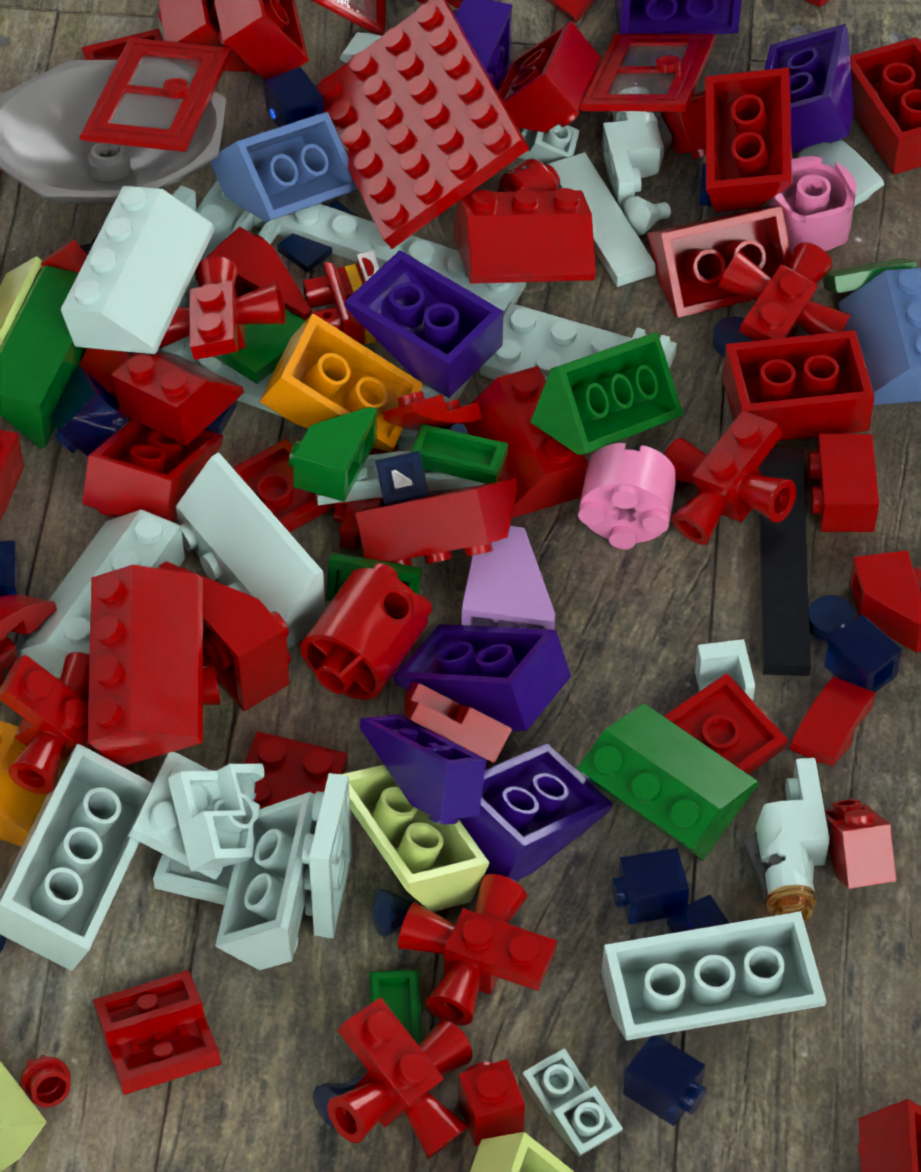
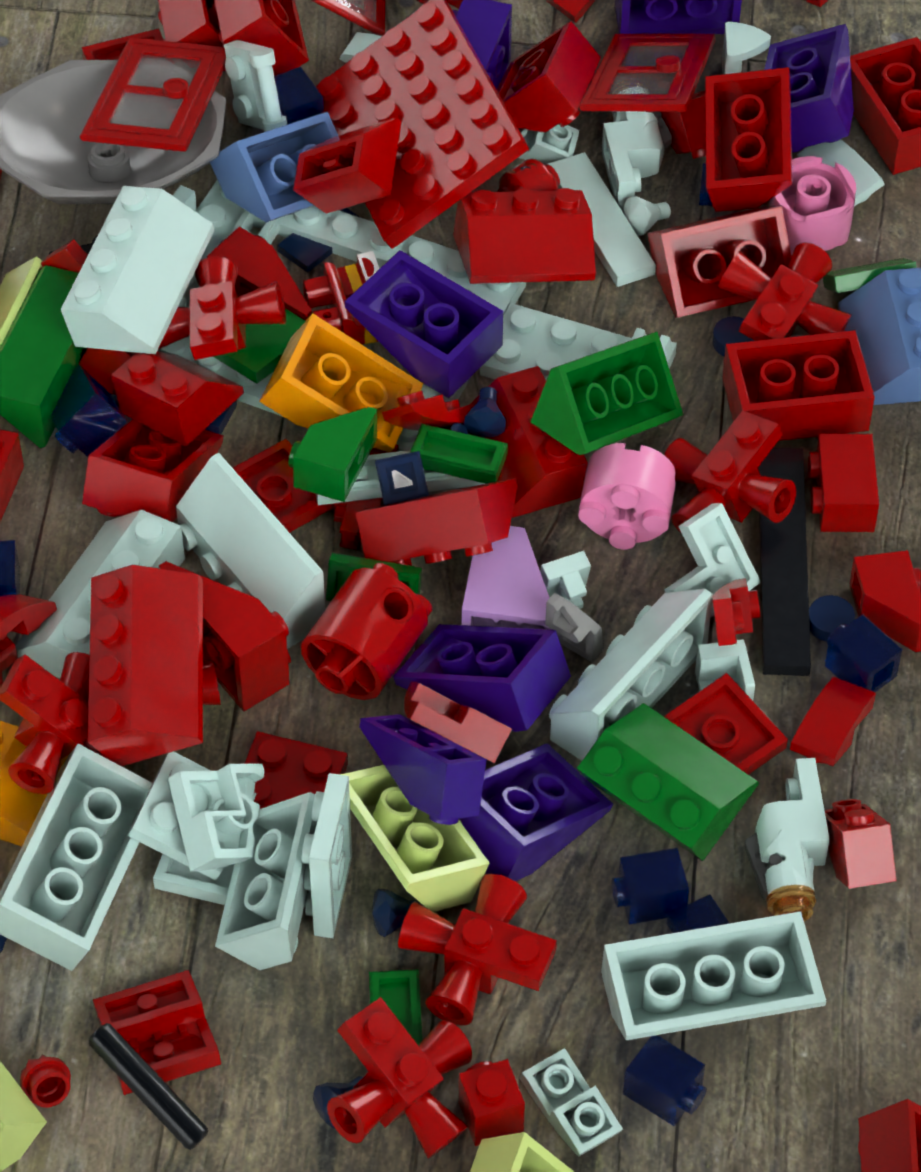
(148, 1086): none -> black axle
(253, 85): none -> light aqua plate
(349, 167): none -> red slope
(485, 417): none -> dark blue rock
(567, 577): none -> light aqua tile
(574, 627): none -> light grey slope
(635, 669): none -> light aqua slope
(716, 551): none -> light aqua plate
(734, 611): none -> red slope
(741, 43): none -> light aqua tile

